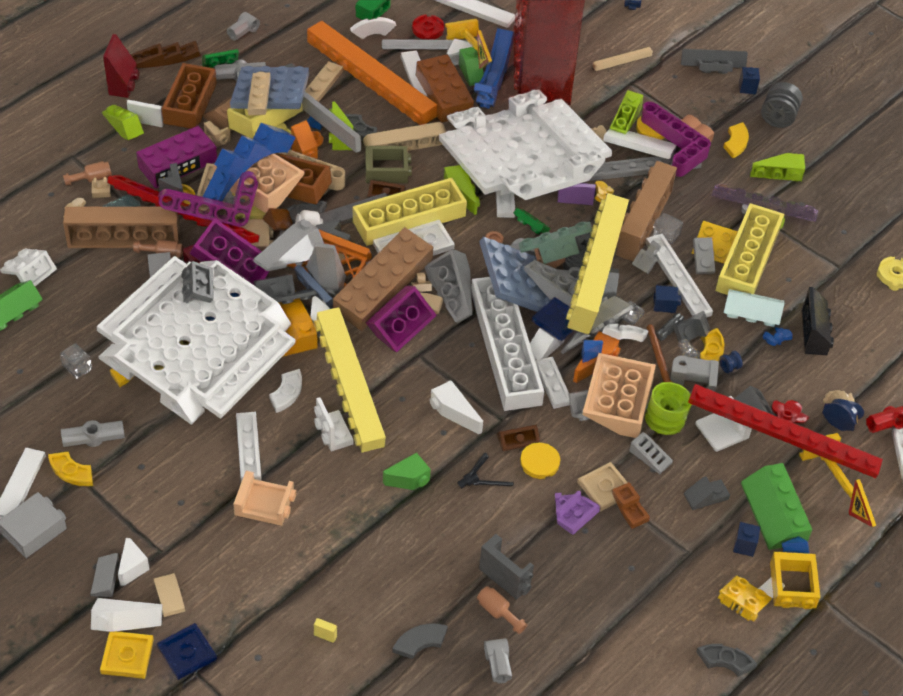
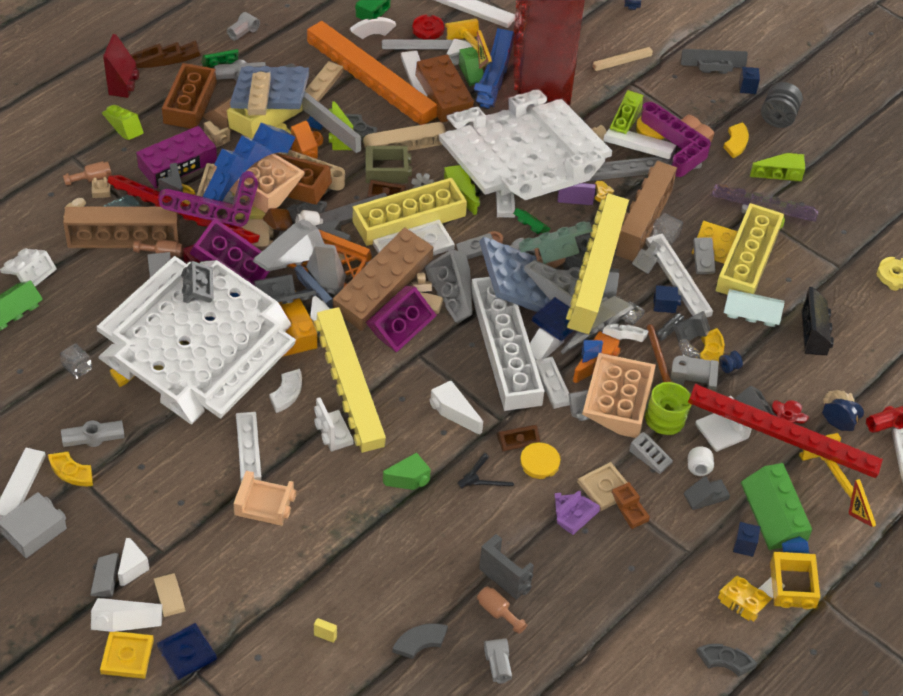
(147, 113): white slope -> none
(421, 180): none -> light grey plant
(472, 247): none -> light grey plate
(700, 461): none -> white head
(780, 335): blue piece -> none

